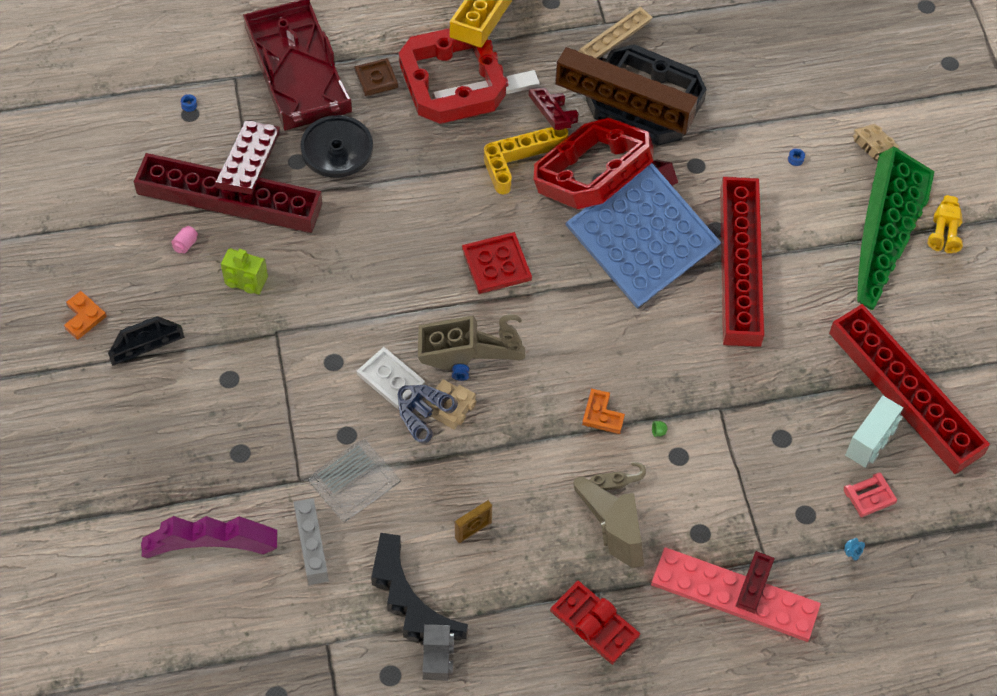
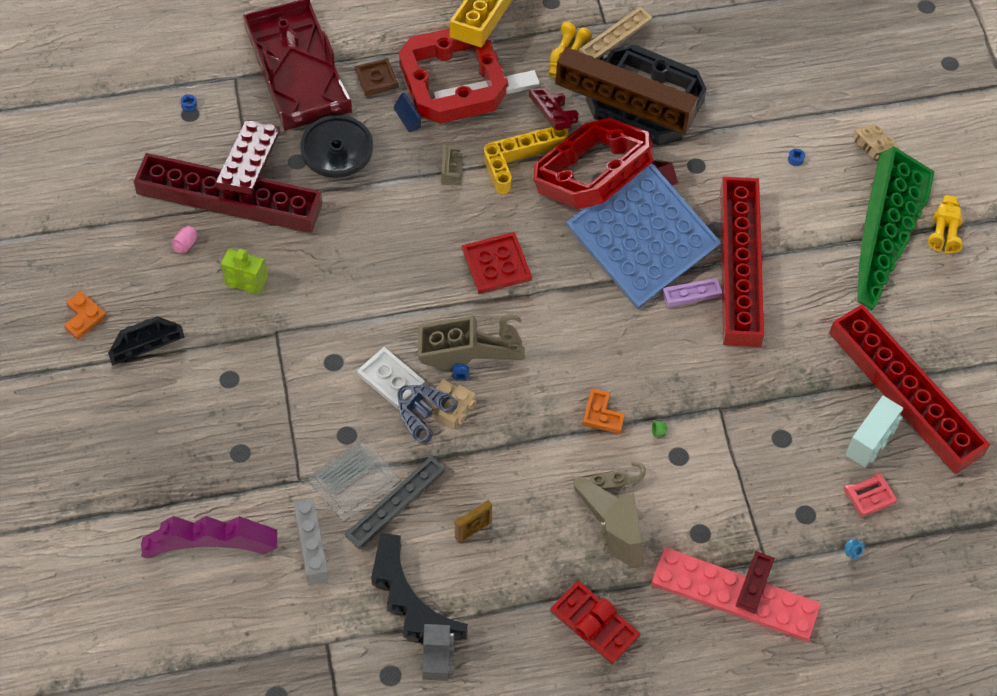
(395, 502): none -> dark grey plate
(407, 113): none -> dark blue slope
(451, 165): none -> dark tan hinge
(568, 32): none -> yellow piece
(692, 292): none -> lavender plate

